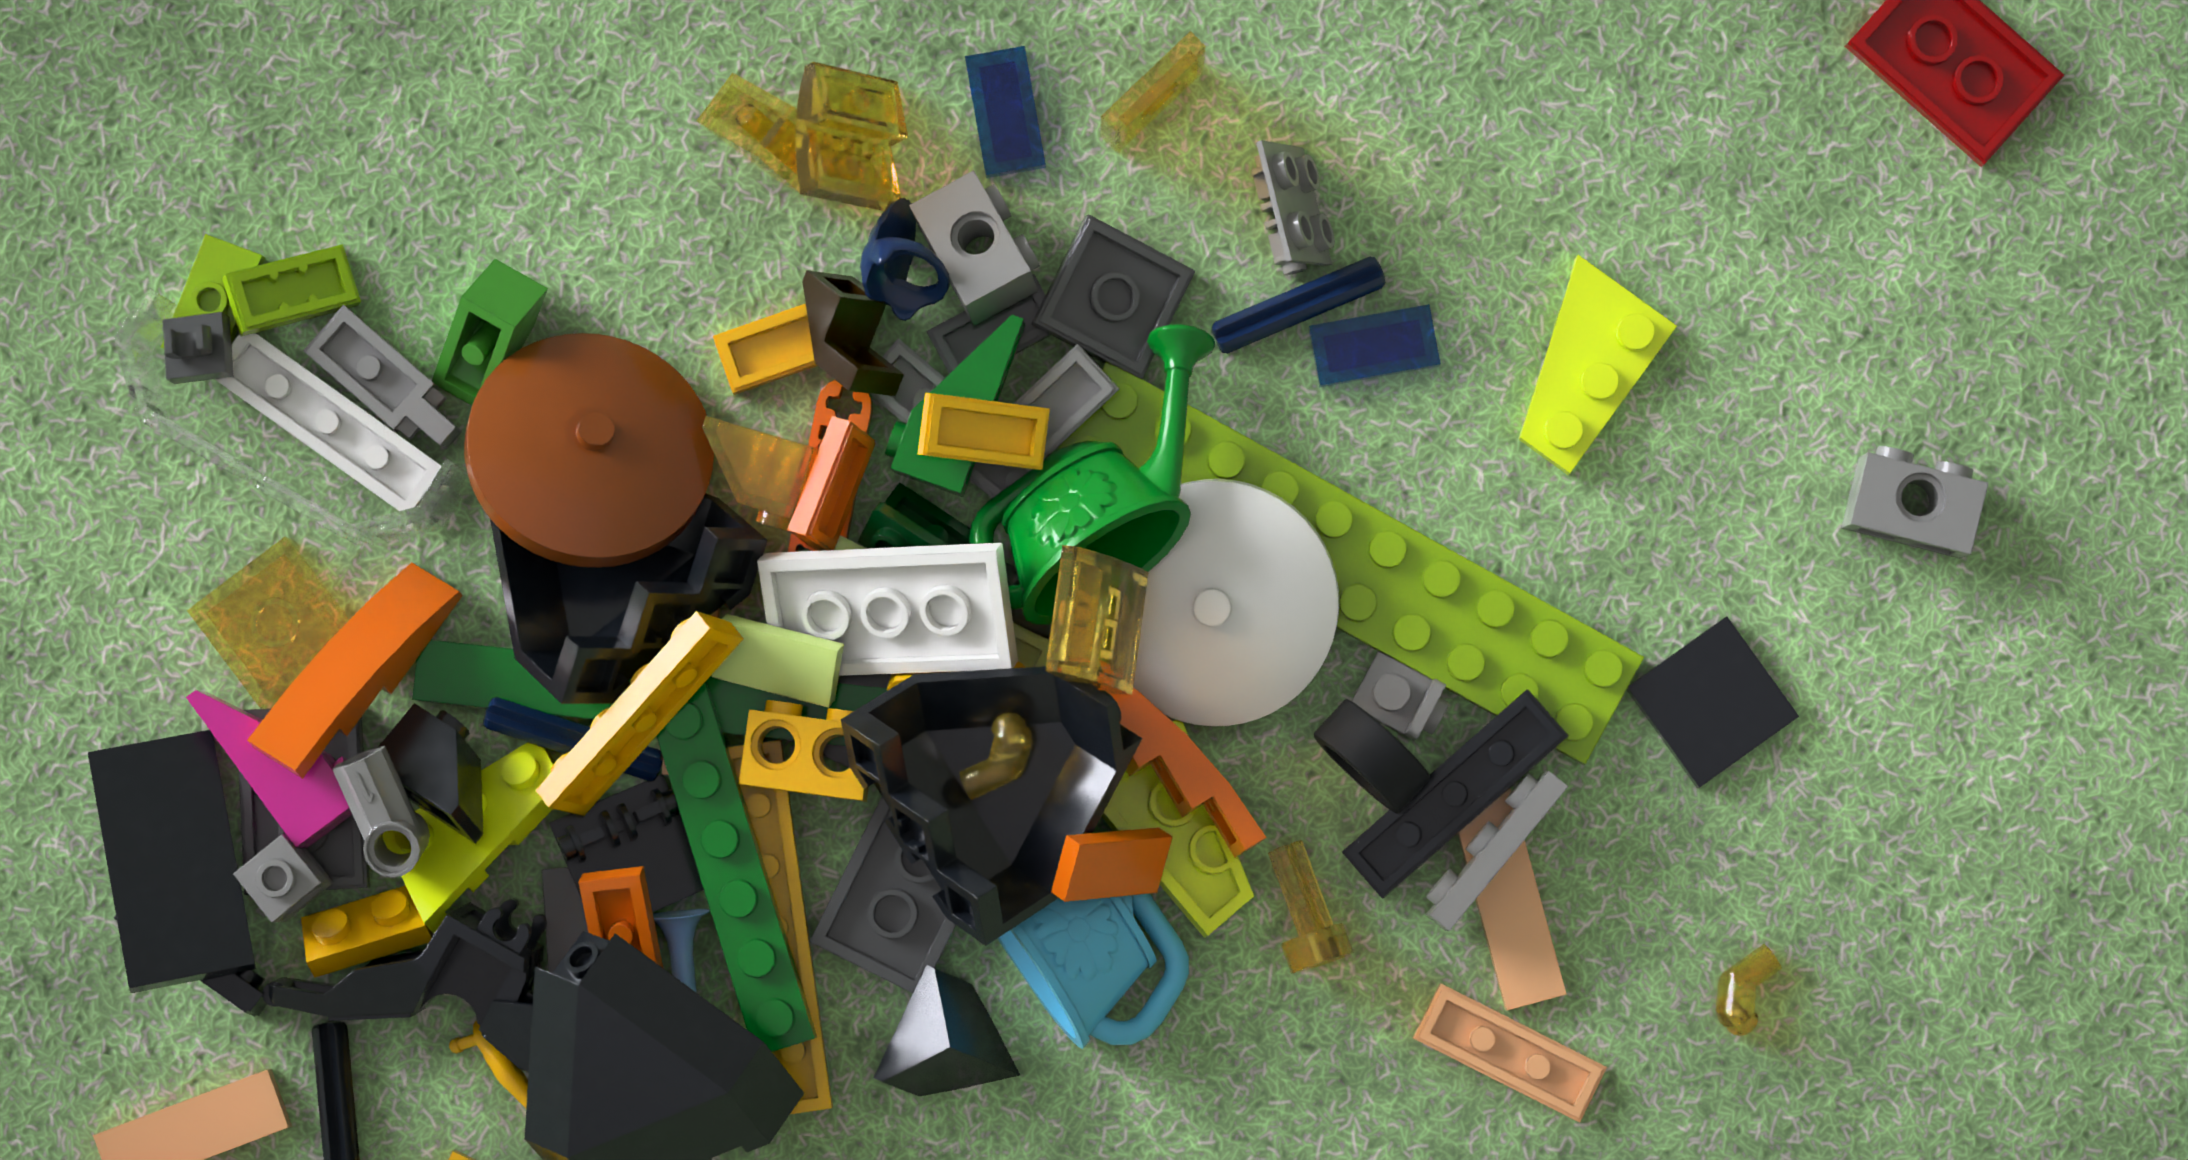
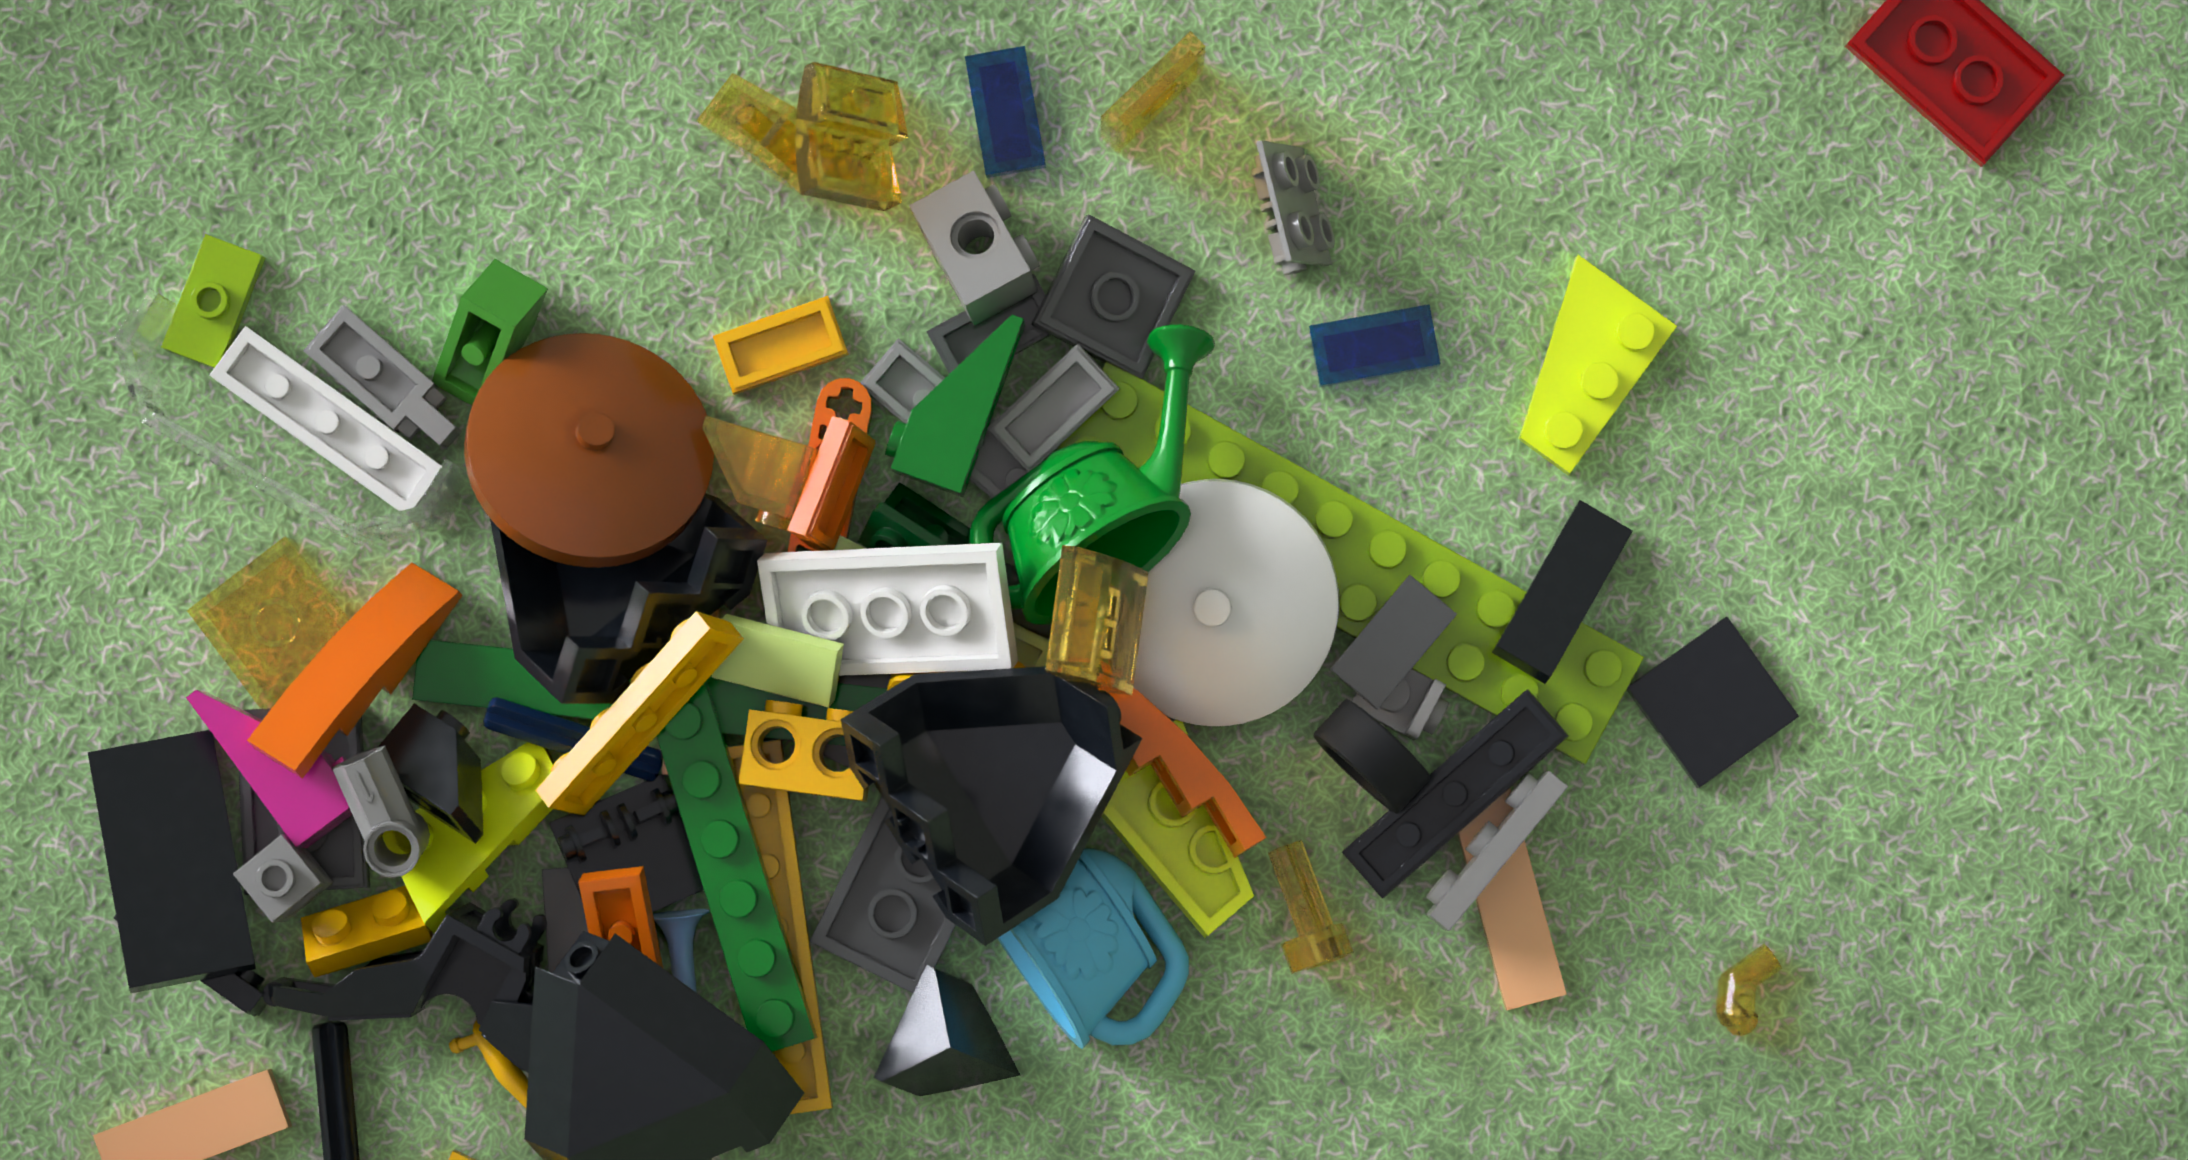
(197, 348): dark grey tile -> none
(291, 290): lime plate -> none
(841, 333): dark brown slope -> none
(888, 260): dark blue piece -> none
(983, 431): yellow tile -> none
(1006, 758): clear yellow arm -> none
(1111, 864): orange tile -> none
(1298, 304): dark blue axle -> none
(1393, 642): none -> dark grey tile
(1509, 1052): light nougat tile -> none
(1562, 592): none -> black tile
(1878, 509): light grey brick -> none

